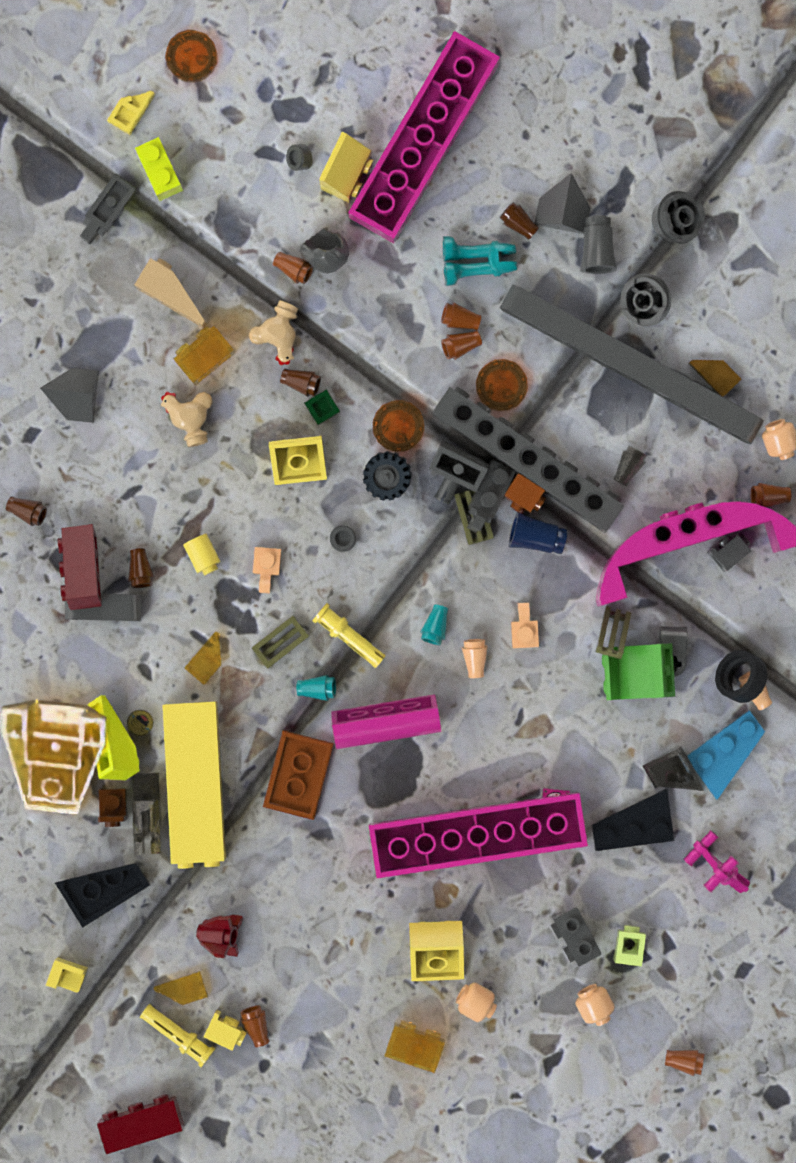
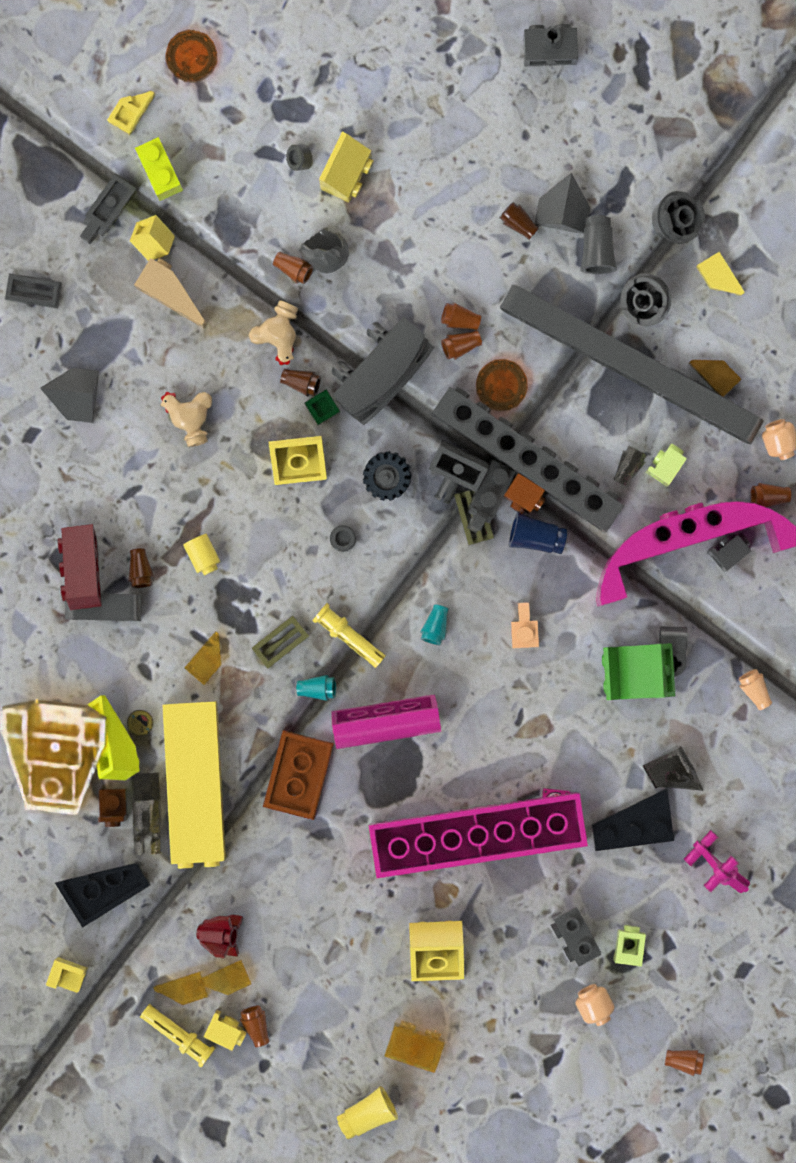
(27, 510): reddish brown cone -> none
(51, 304): none -> dark grey tile
(140, 1123): dark red brick -> none
(152, 238): none -> light yellow panel
(203, 354): clear yellow brick -> none
(227, 979): none -> clear yellow tile
(266, 564): light nougat plate -> none
(367, 1114): none -> light yellow plant
(382, 371): none -> dark grey piece
(398, 426): clear orange tile -> none
(424, 137): dark pink brick -> none
(475, 657): light nougat cone -> none
(476, 1002): light nougat head -> none
(492, 251): teal piece -> none
(550, 45): none -> dark grey brick
(616, 615): olive tile -> none
(667, 464): none -> yellowish green brick
(719, 275): none -> light yellow tile
(725, 752): dark azure wing -> none
(755, 682): black tyre -> none

